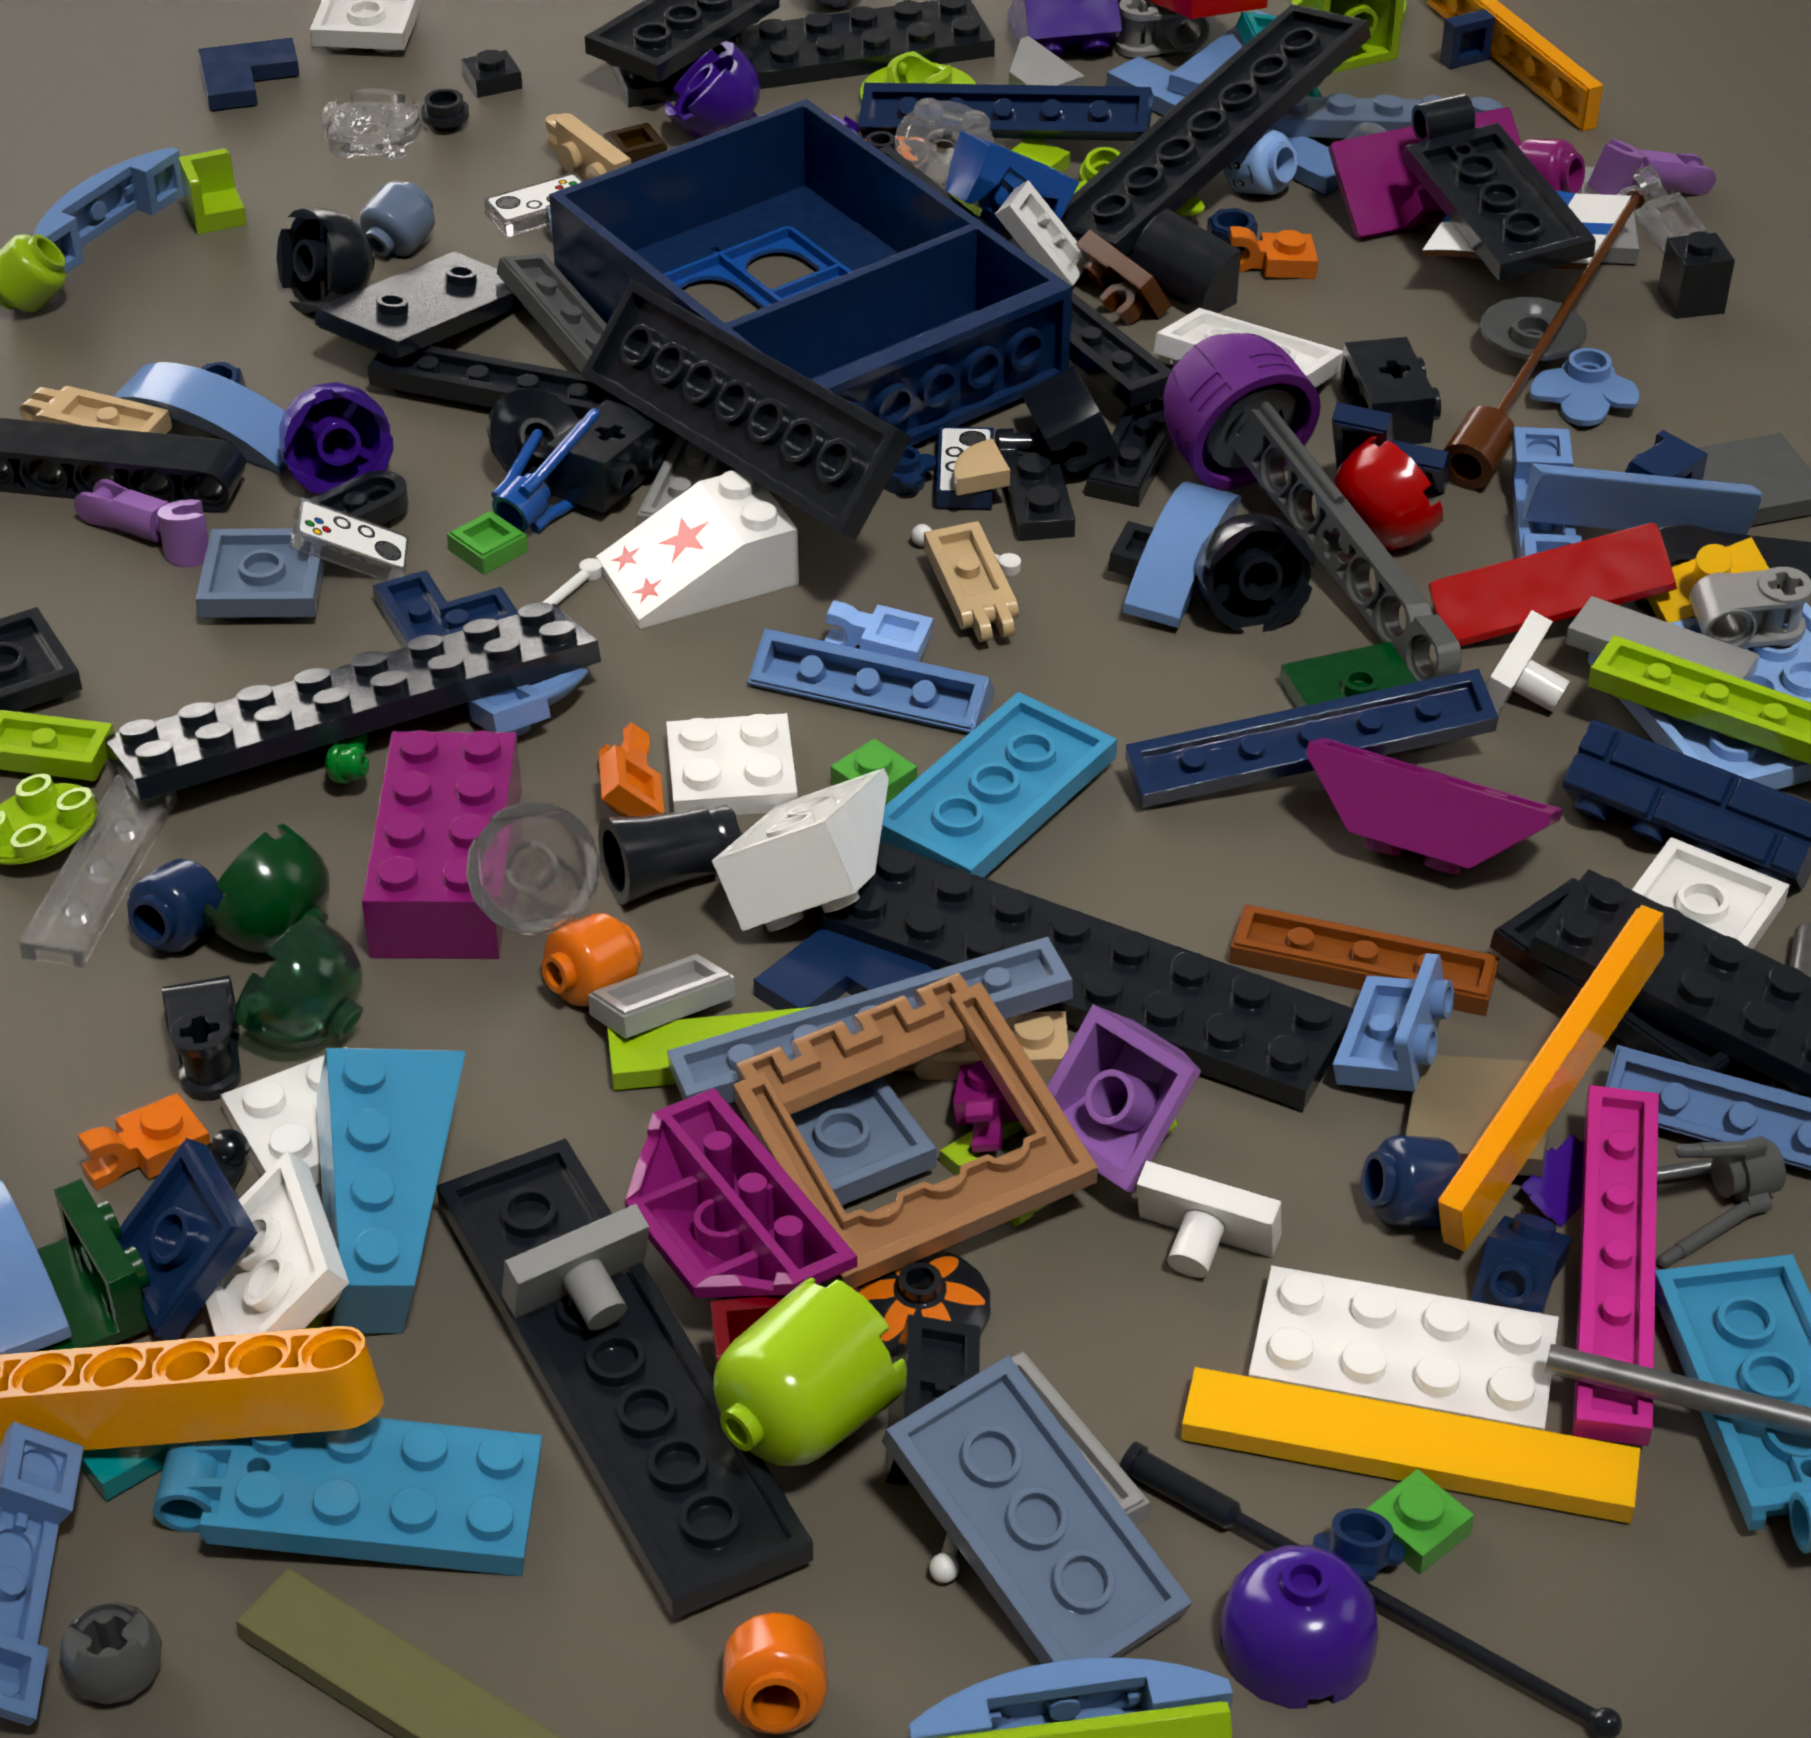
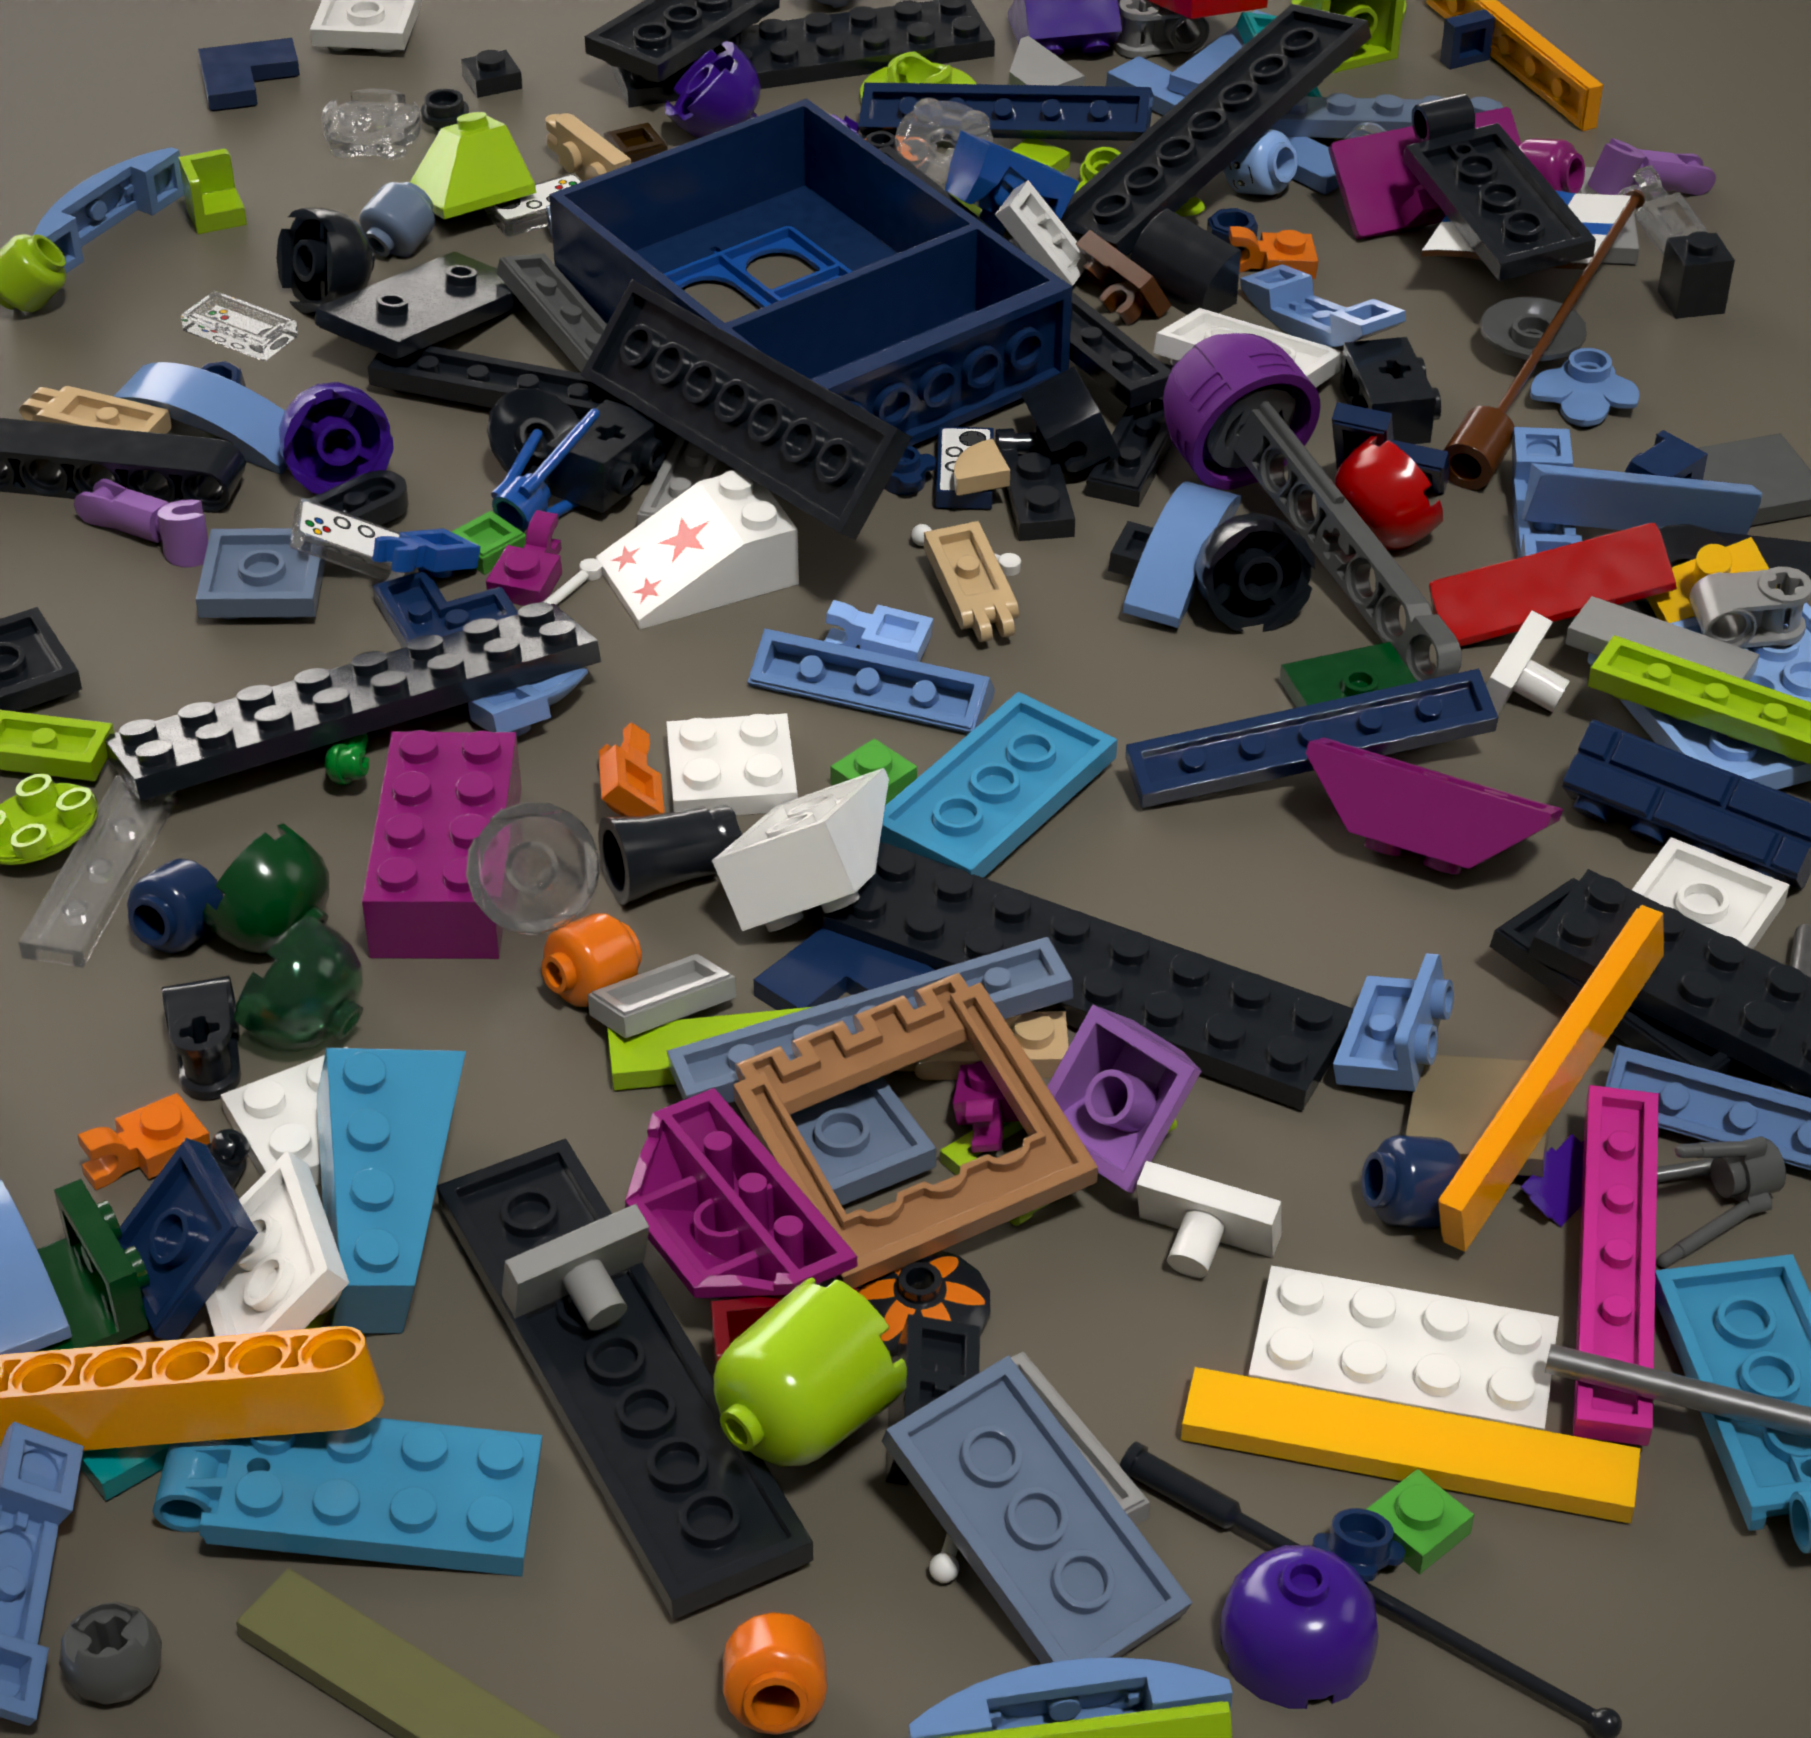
(239, 325): none -> clear tile
(430, 550): none -> blue plate
(473, 167): none -> lime slope
(530, 571): none -> magenta plate
(1289, 303): none -> medium blue slope
(1349, 954): dark orange tile -> none
(1521, 1263): dark blue bracket -> none

